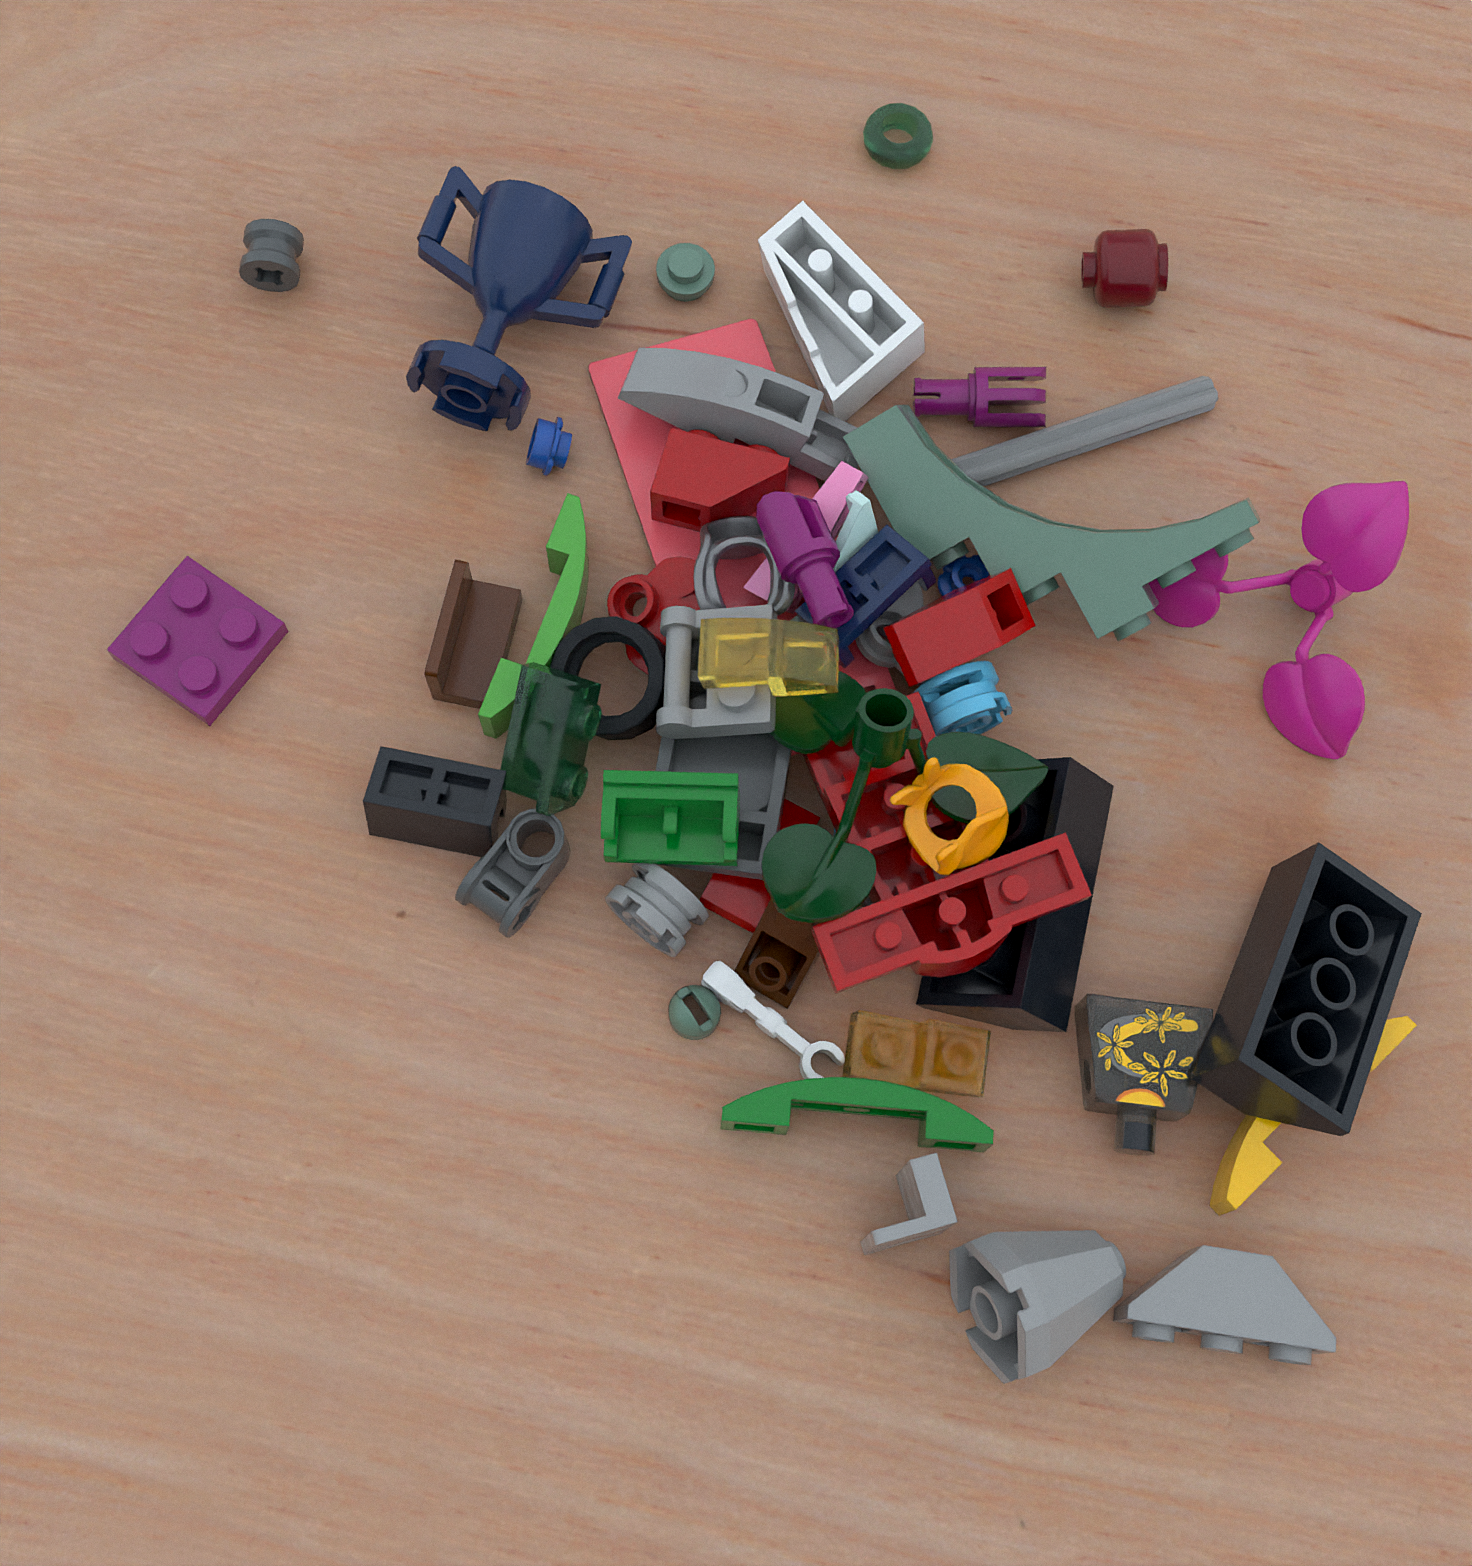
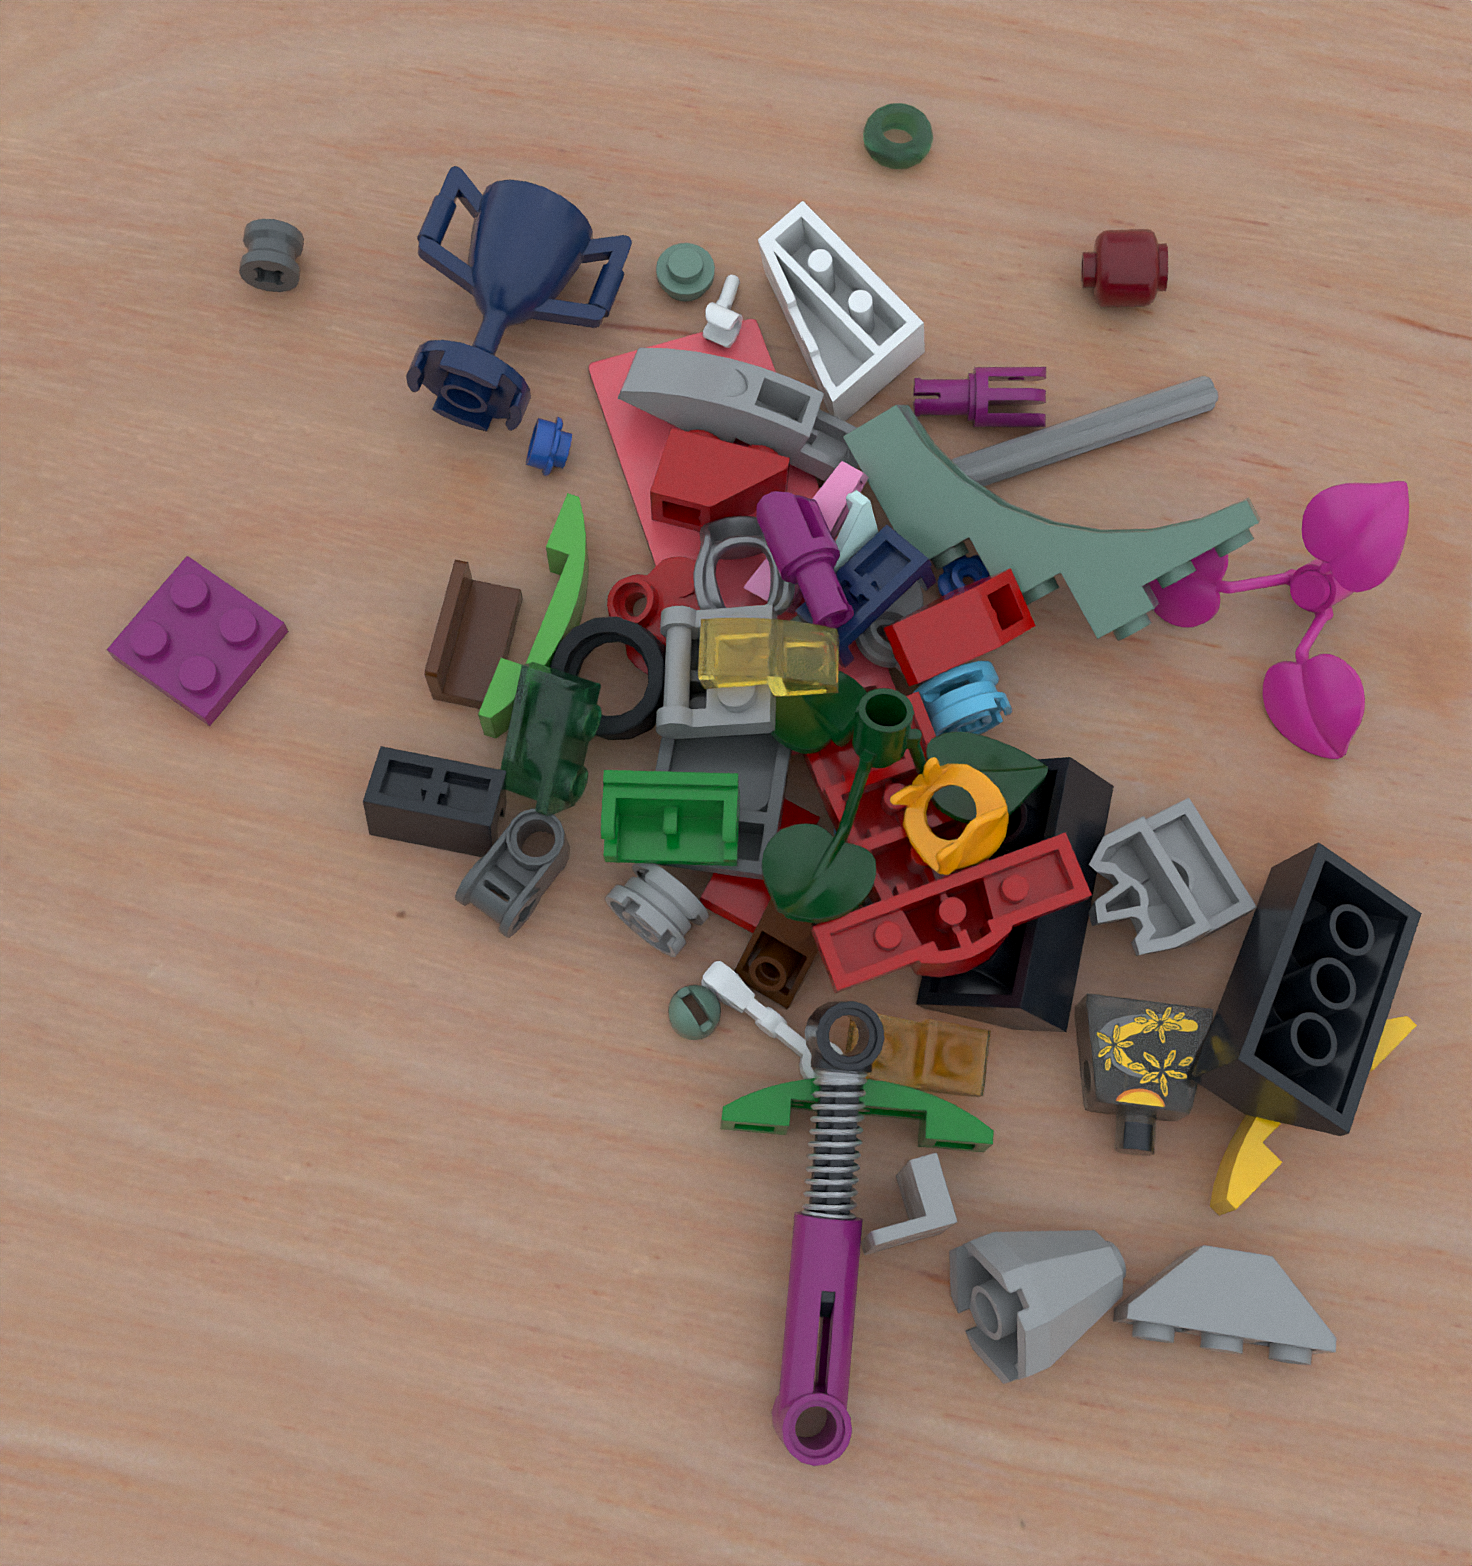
(723, 323): none -> white hand
(826, 1243): none -> piece
(1168, 880): none -> light grey plate

